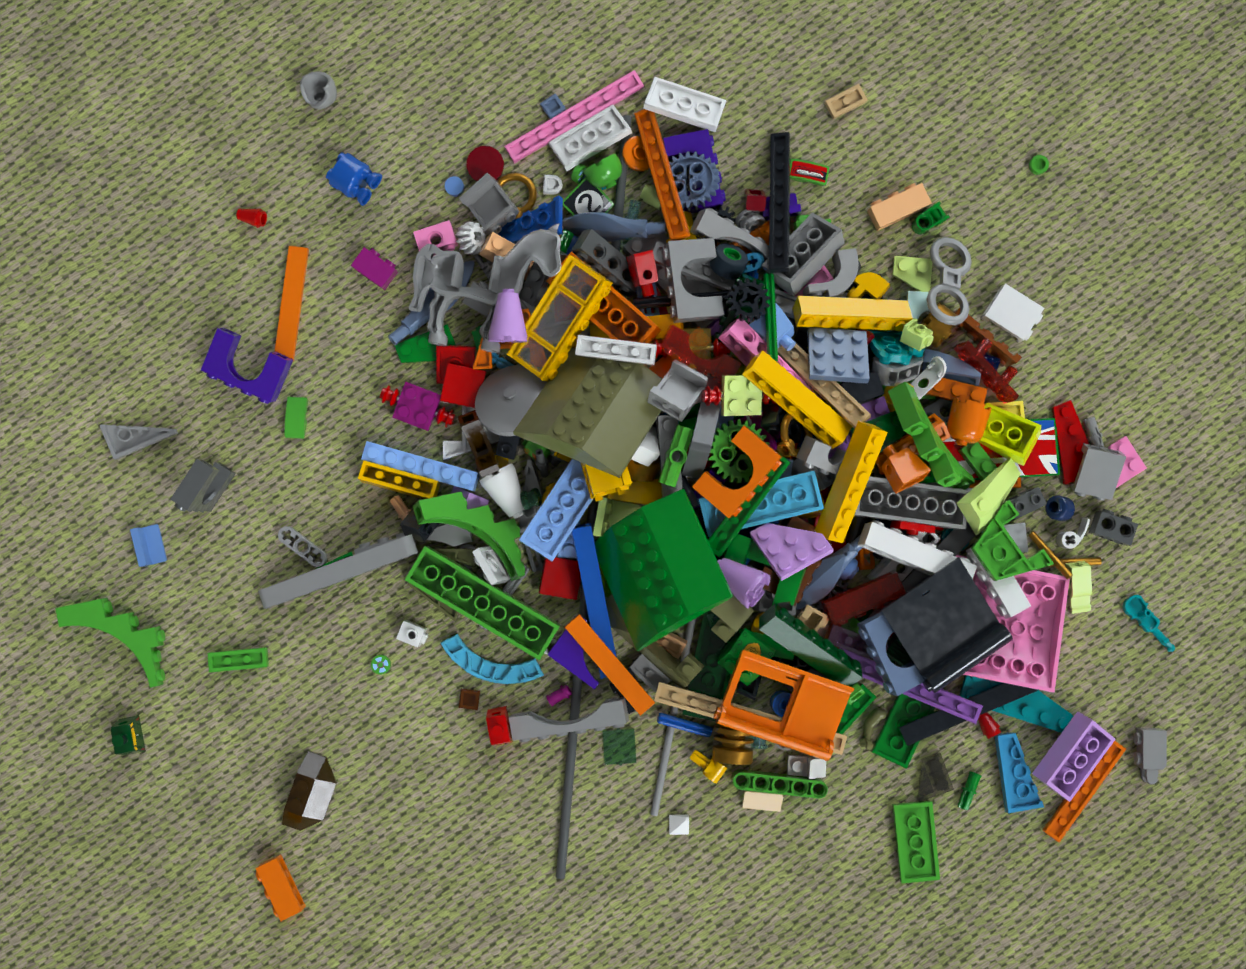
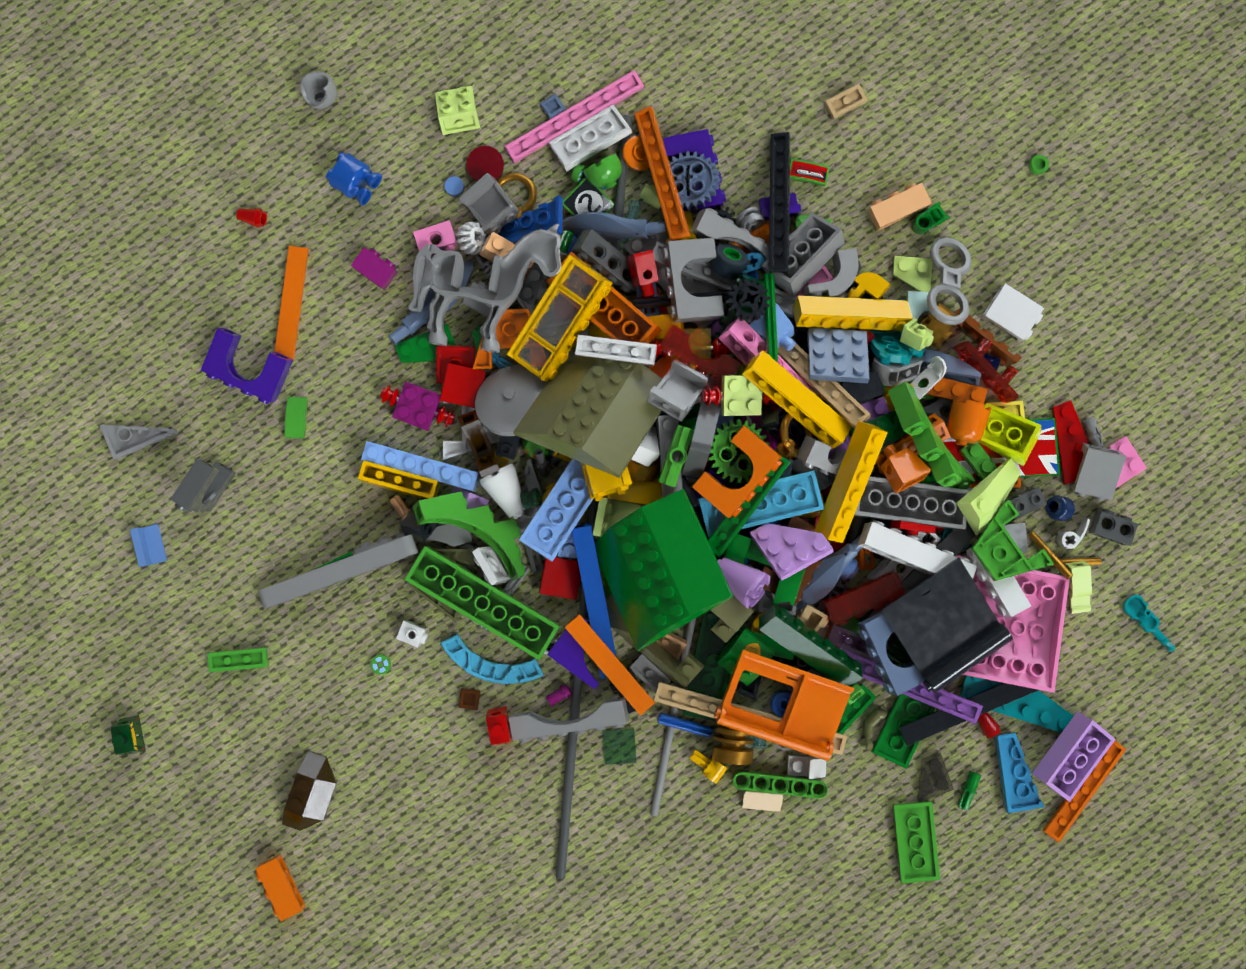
(123, 627): bright green arch -> none
(294, 533): light grey beam -> none
(457, 110): none -> yellowish green bracket
(507, 319): lavender cone -> none
(552, 185): white tile -> none
(678, 824): white slope -> none
(684, 104): white tile -> none
(755, 200): dark red slope -> none
(1151, 752): light grey hinge -> none

